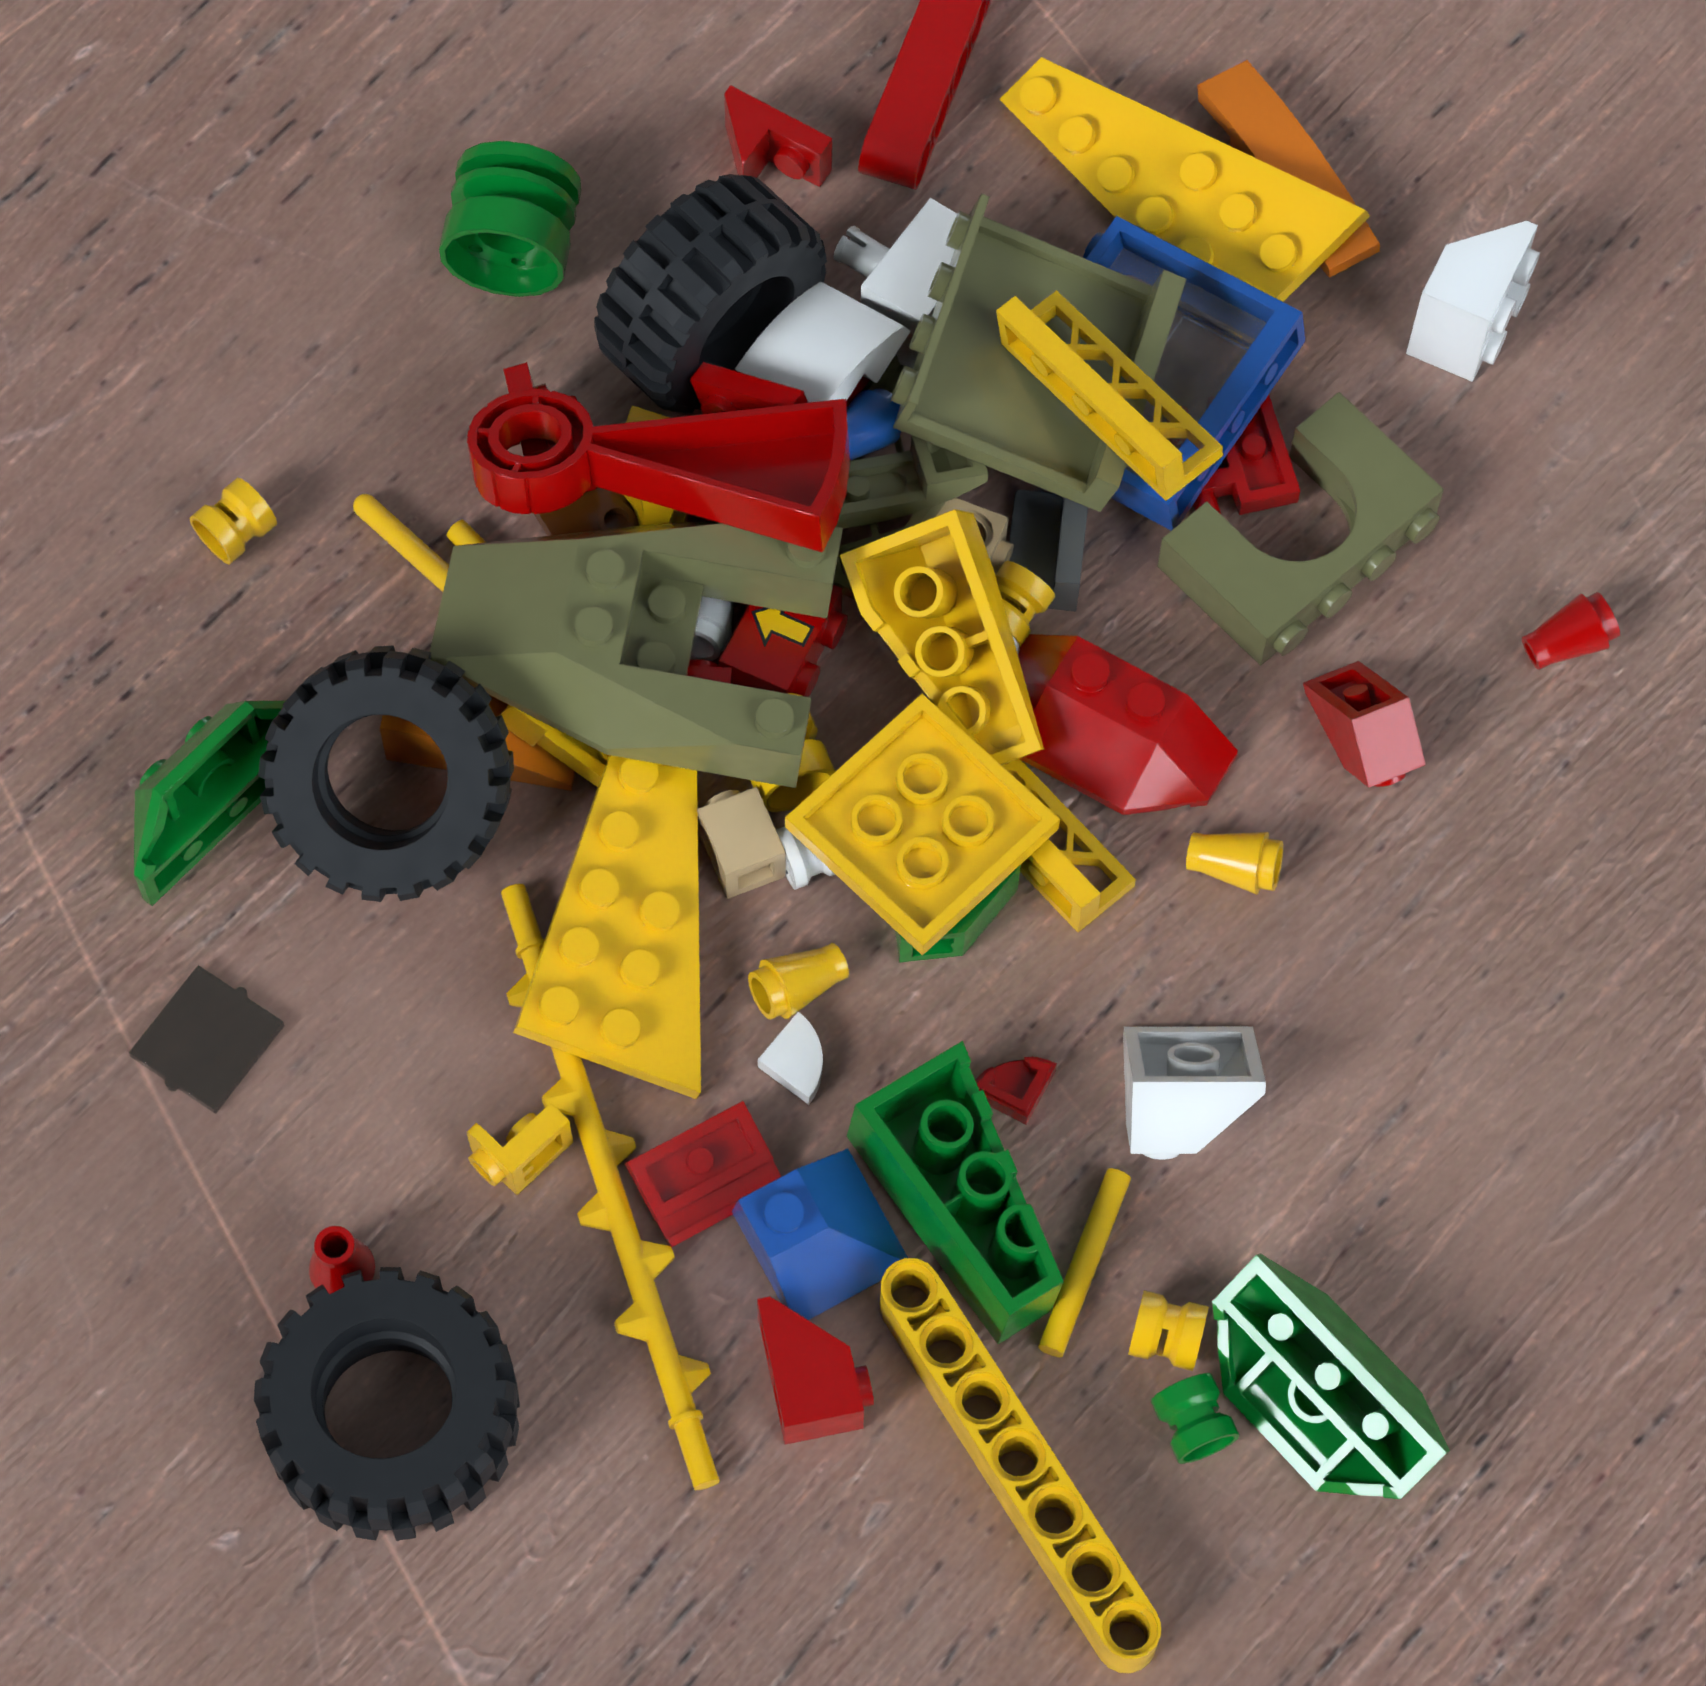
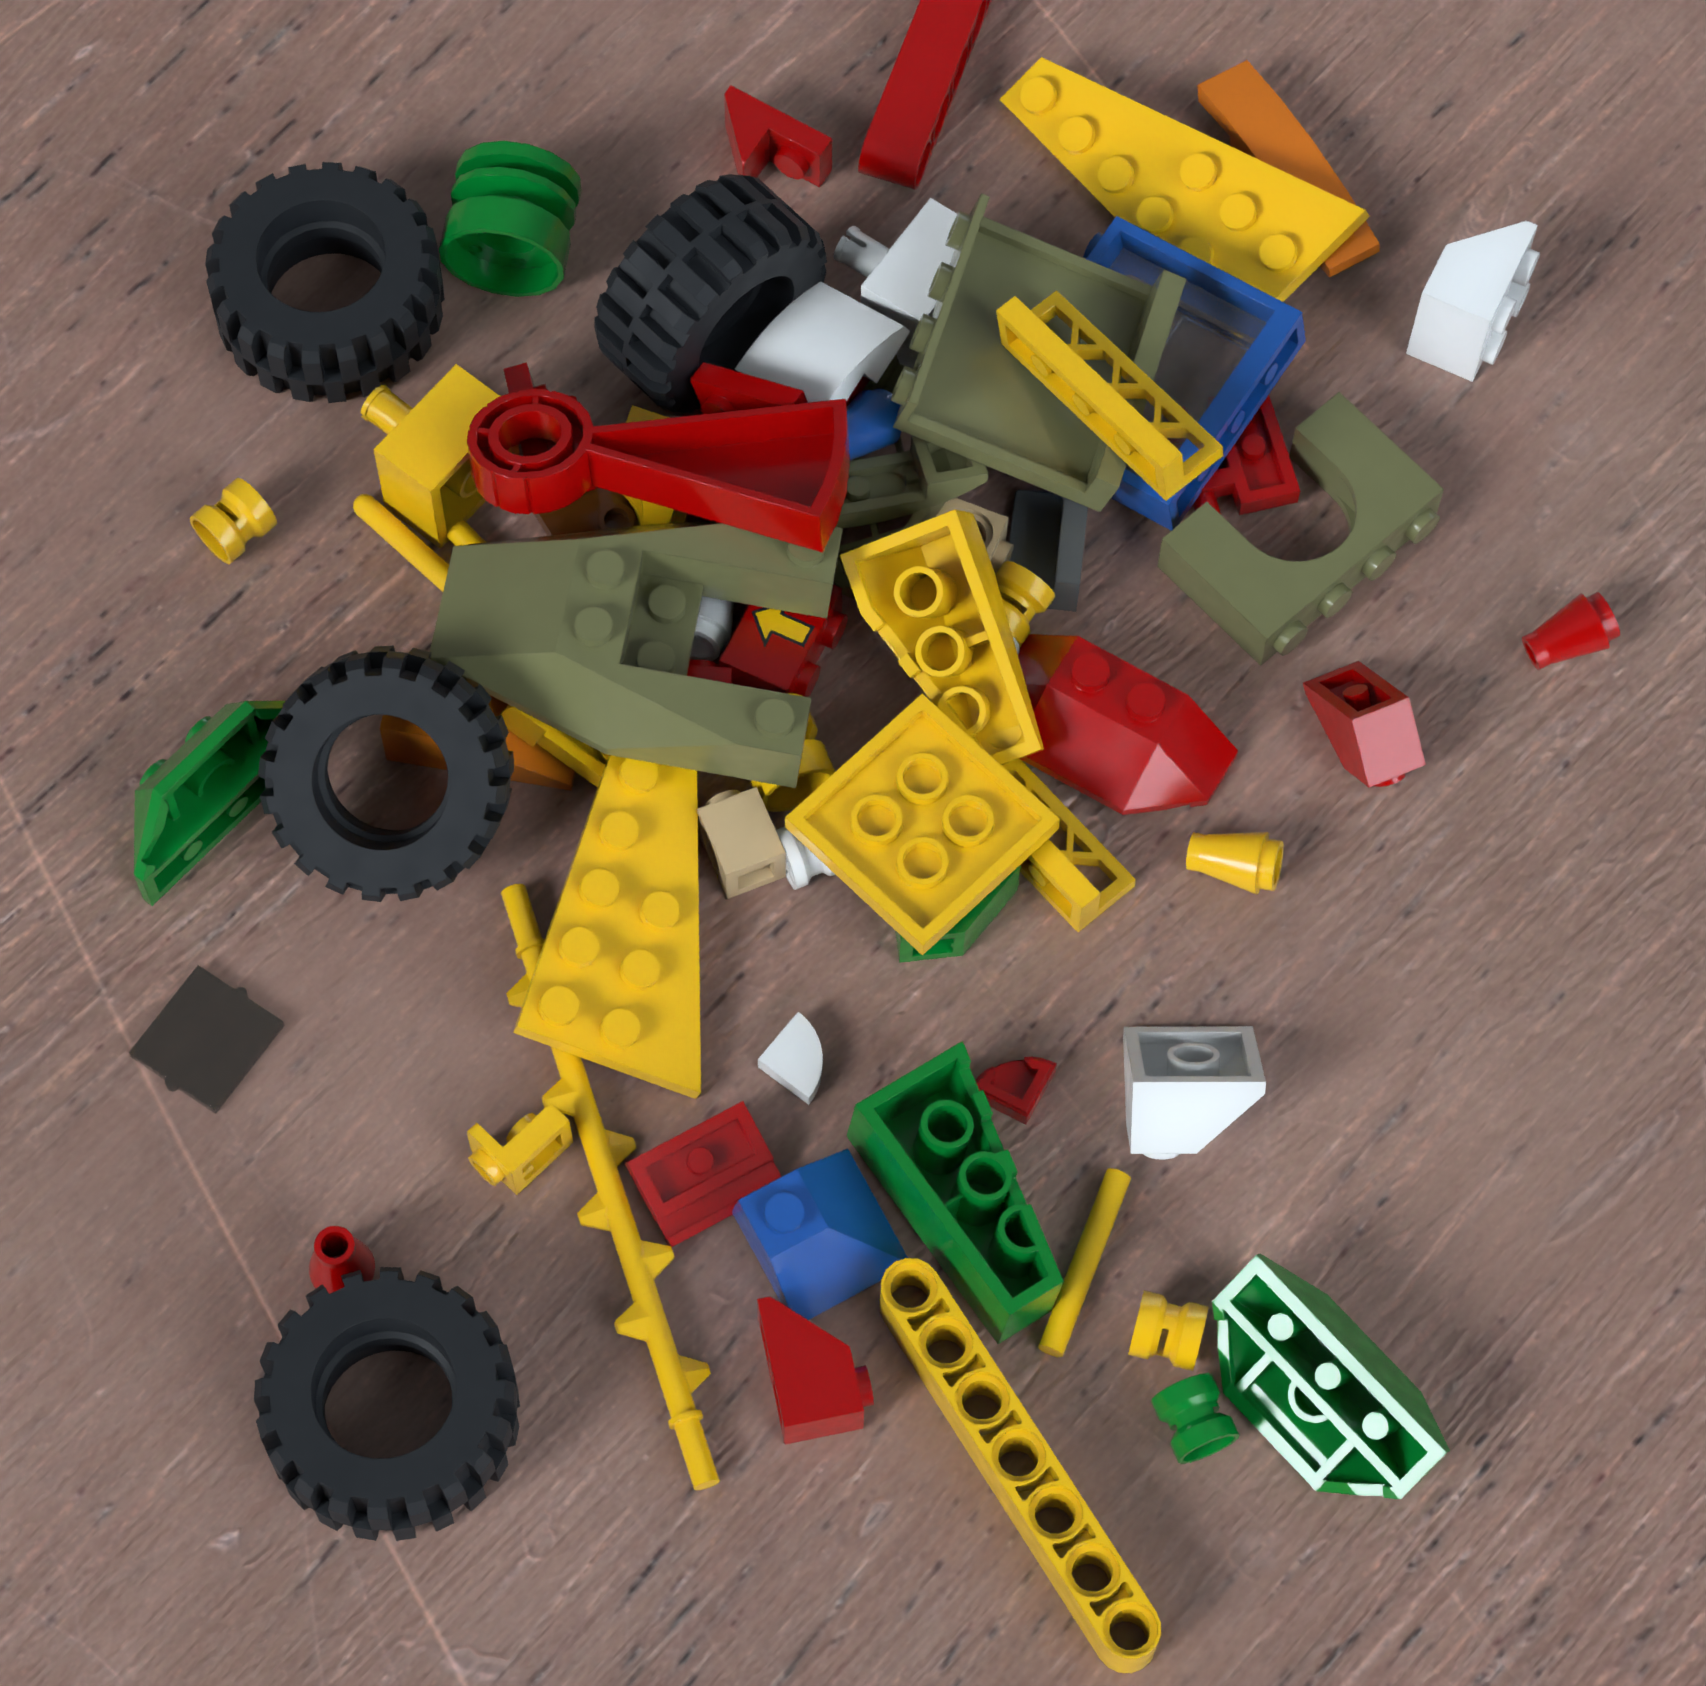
(310, 217): none -> black tyre
(426, 453): none -> yellow brick
(794, 980): yellow cone -> none

